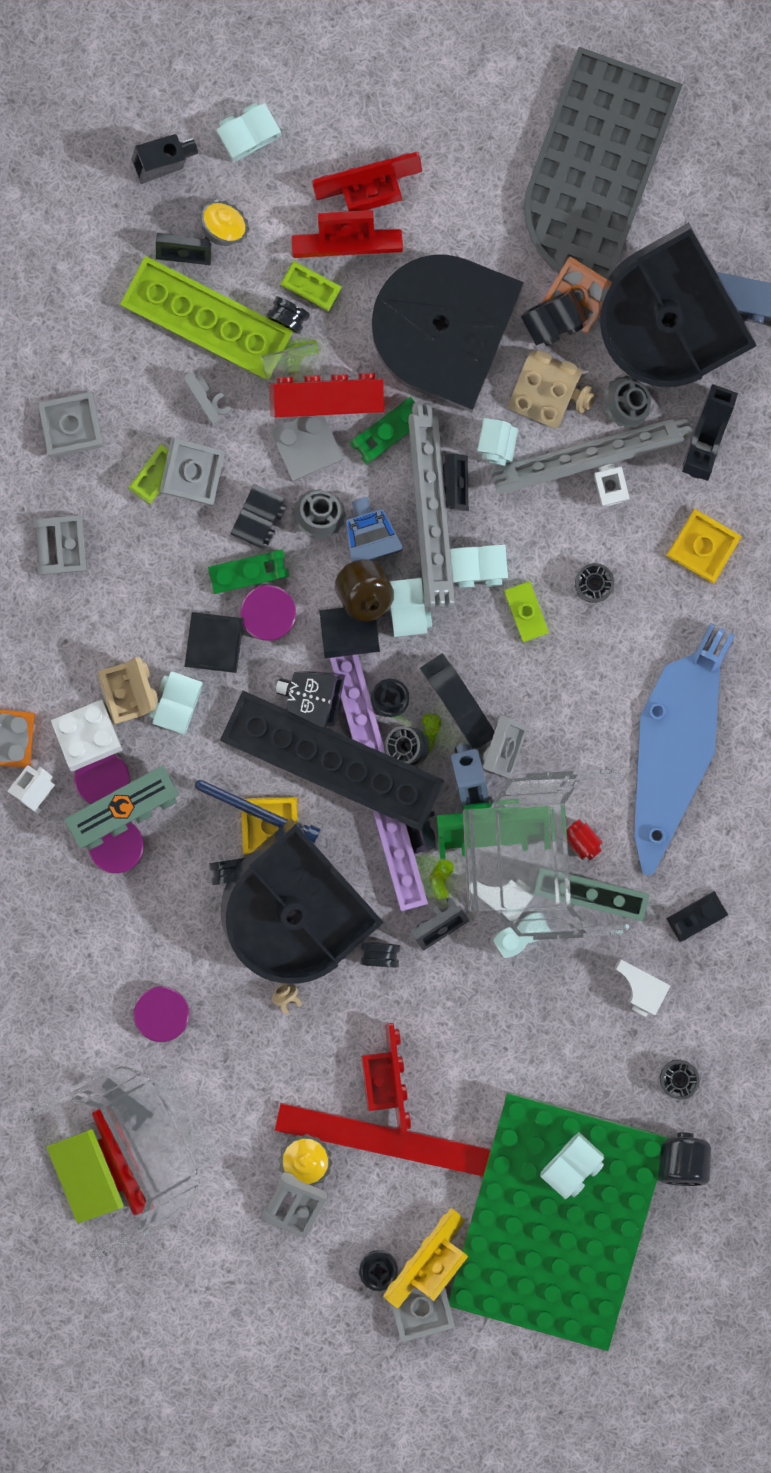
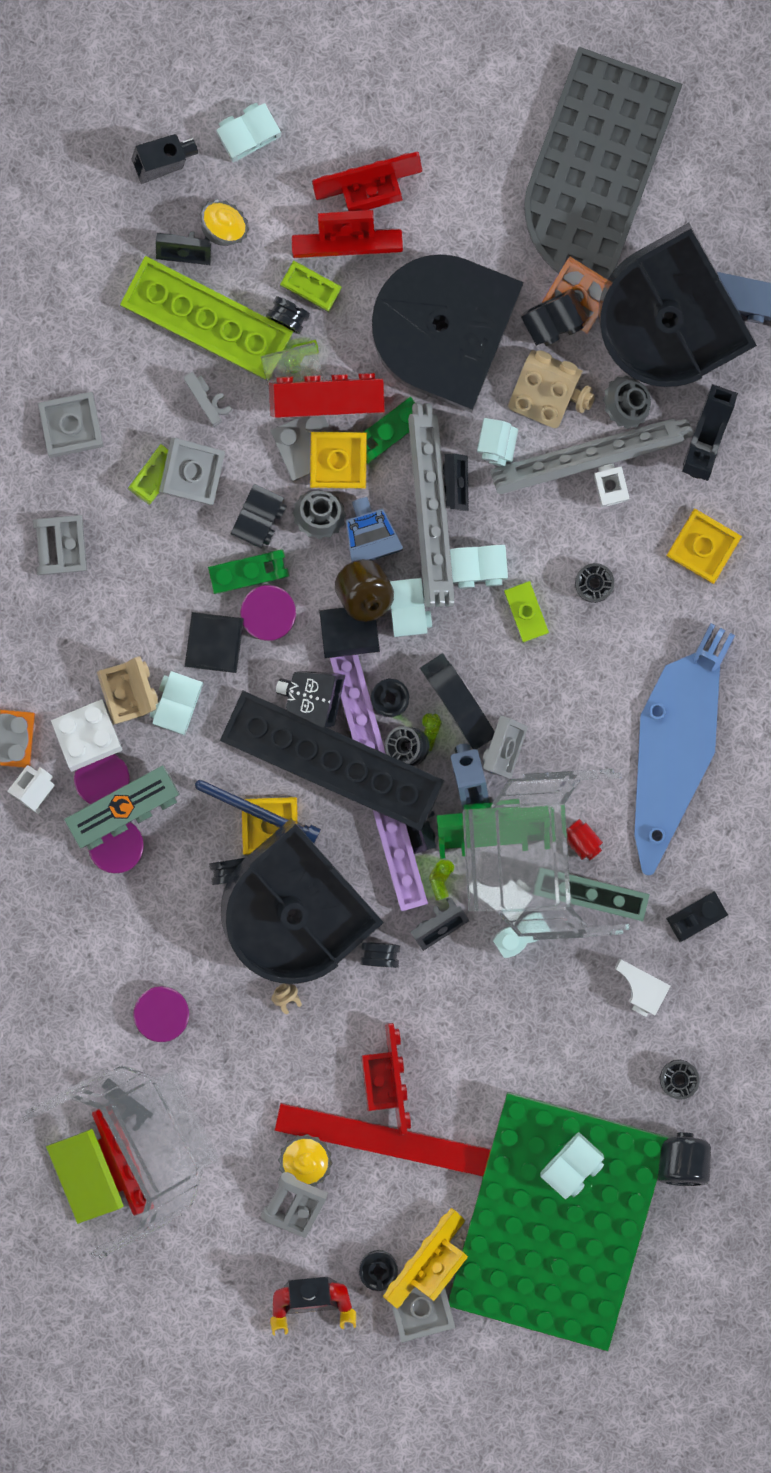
(311, 1296): none -> torso
(338, 459): none -> yellow tile

